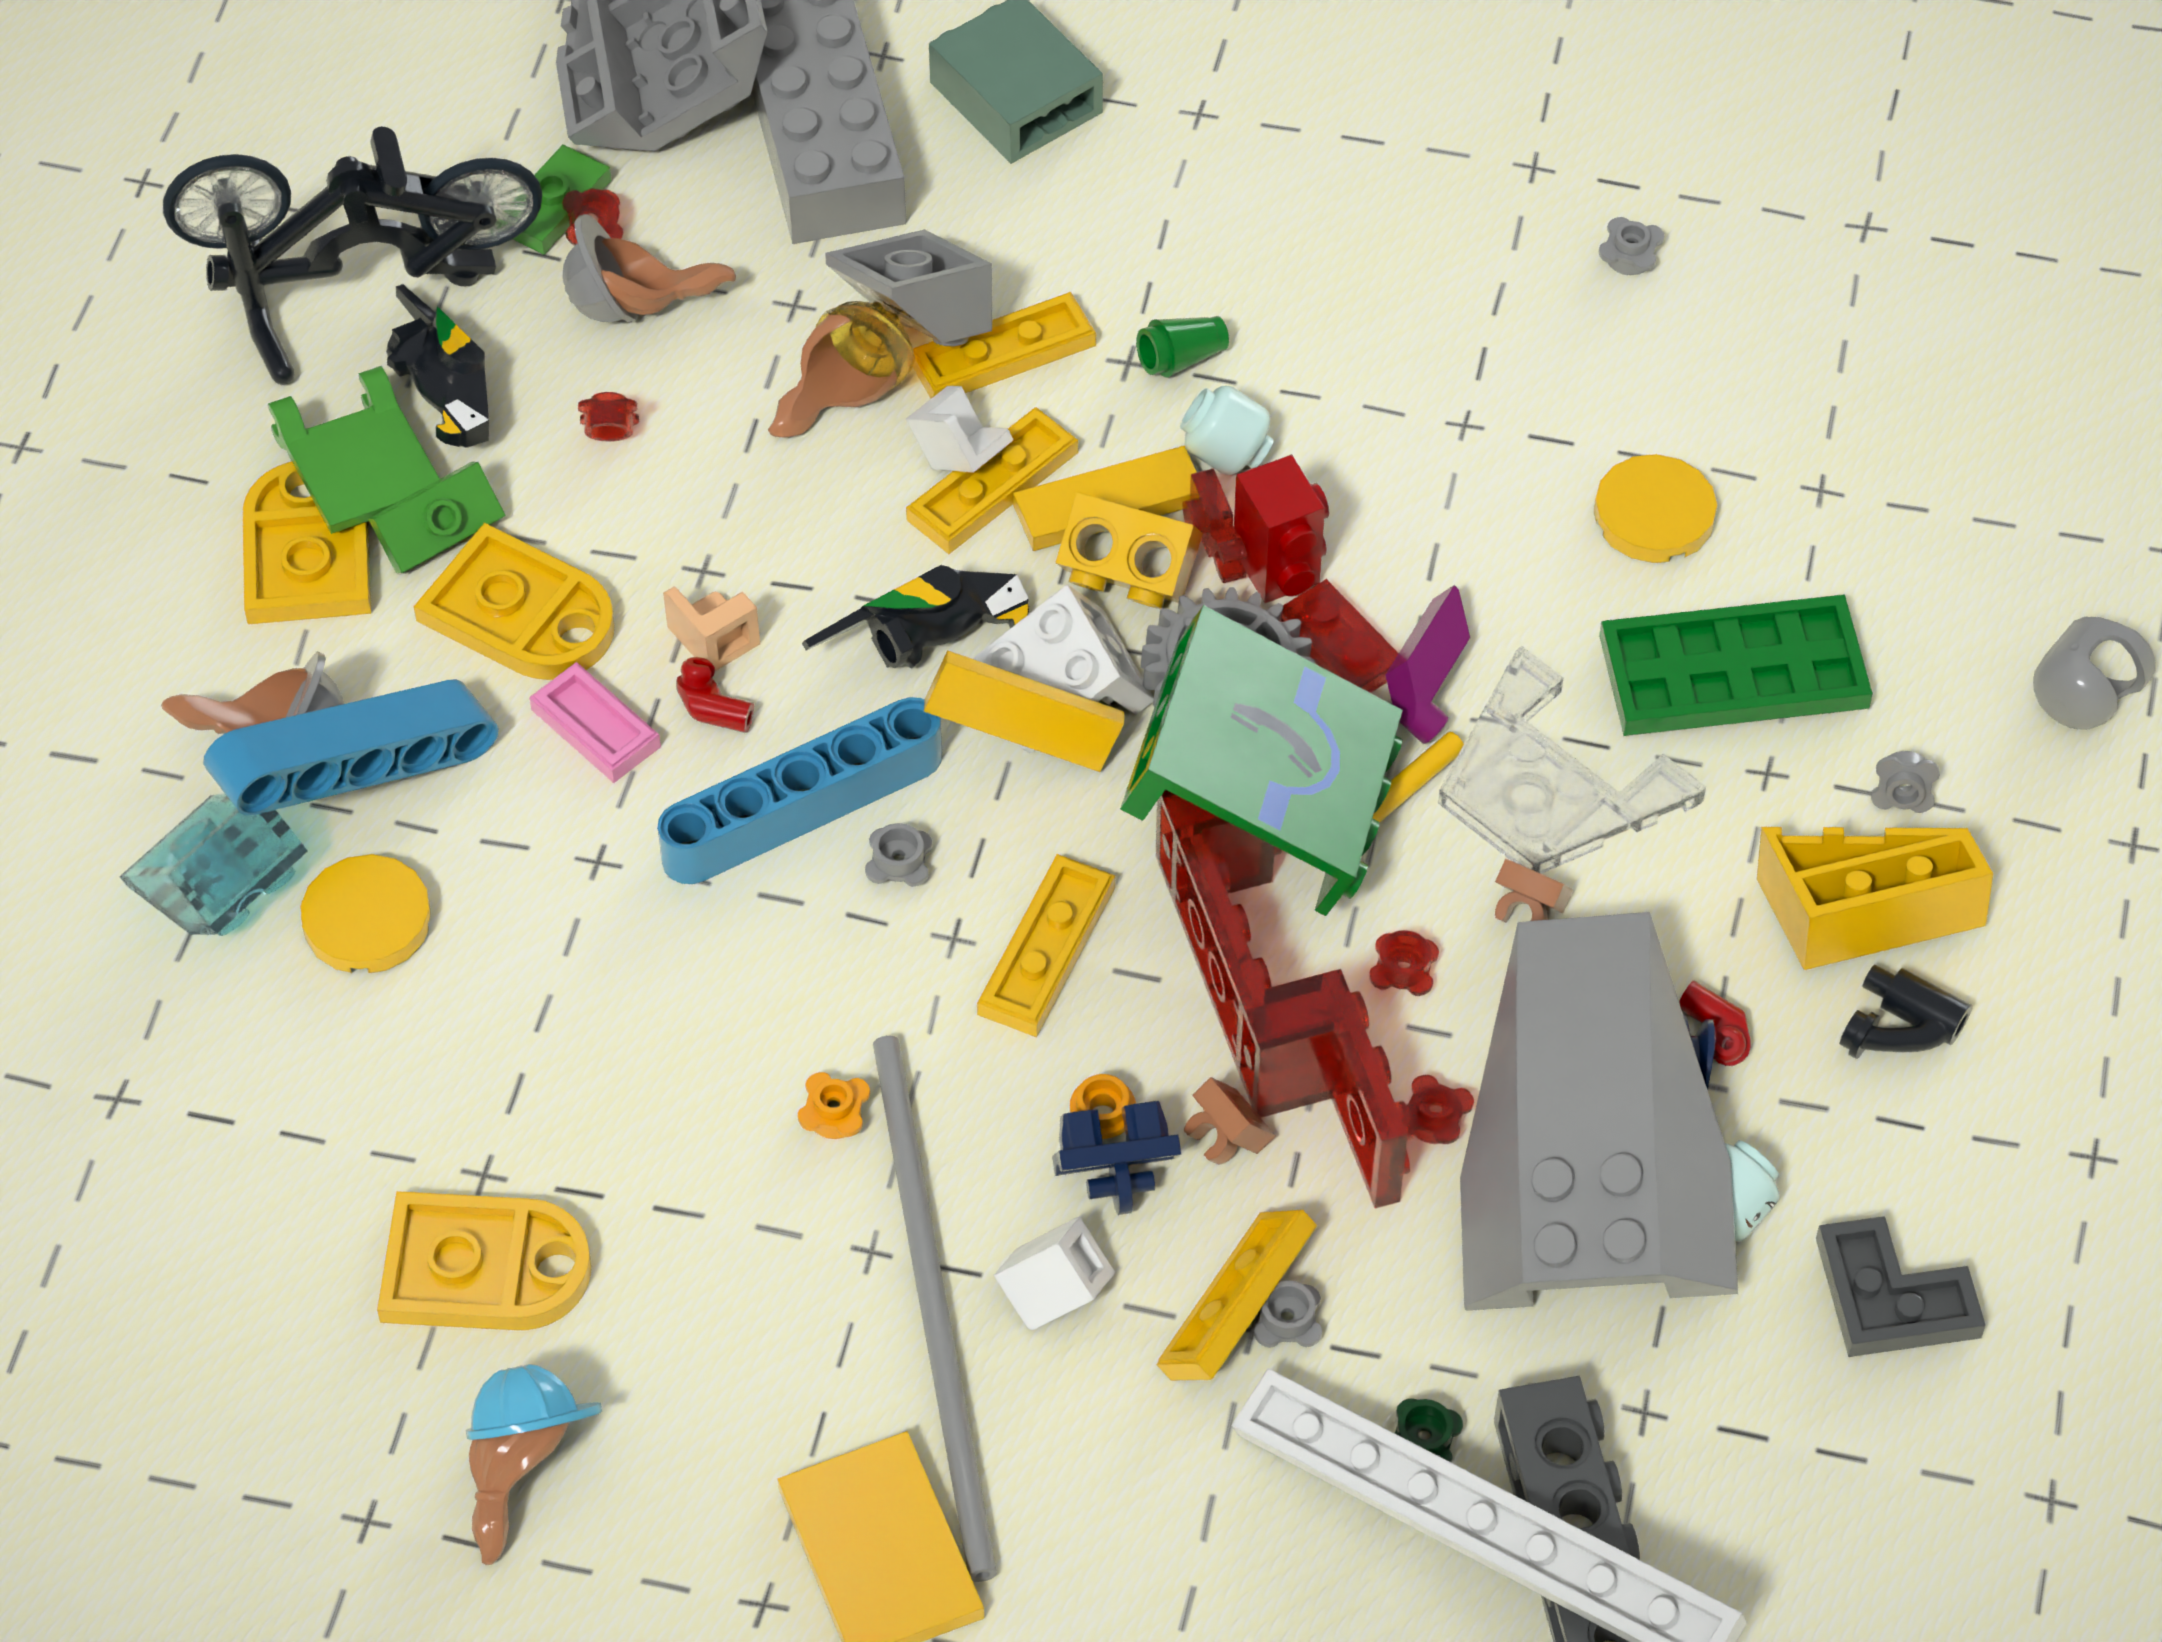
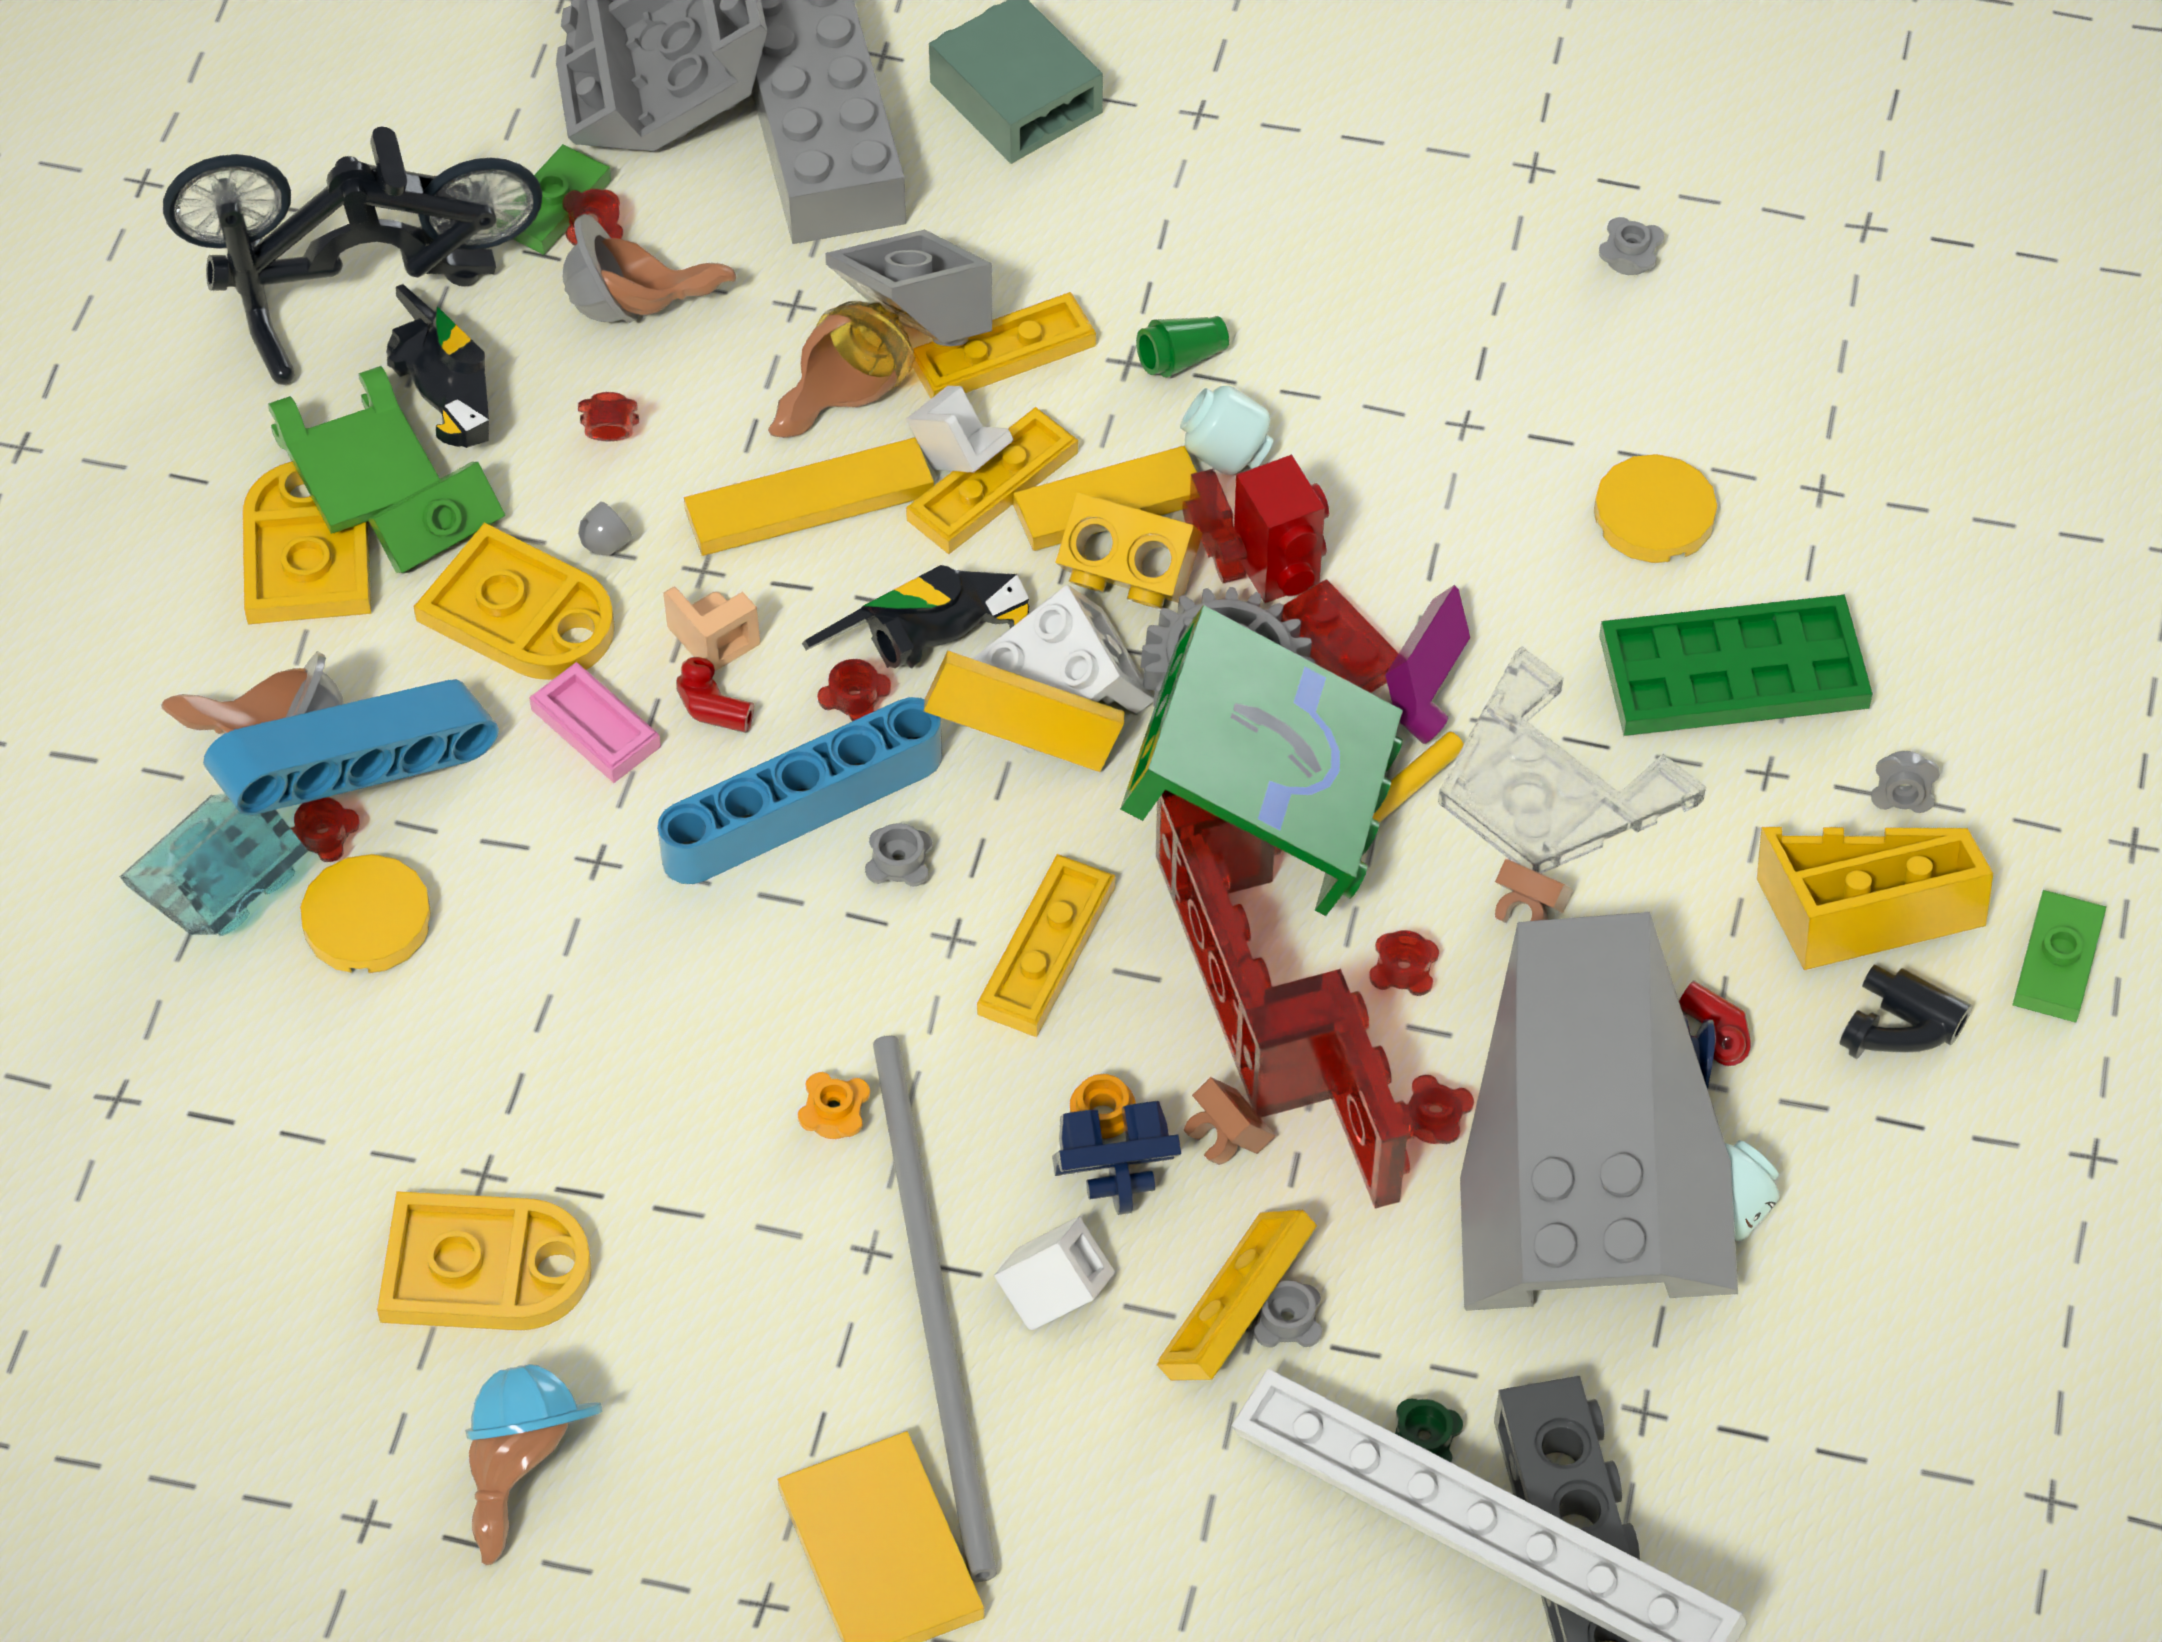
(324, 814): none -> clear red plate
(603, 530): none -> light grey hinge
(808, 496): none -> yellow tile
(854, 676): none -> clear red plate
(1891, 1310): dark grey plate -> none
(2059, 956): none -> bright green plate
(2074, 688): light grey helmet -> none

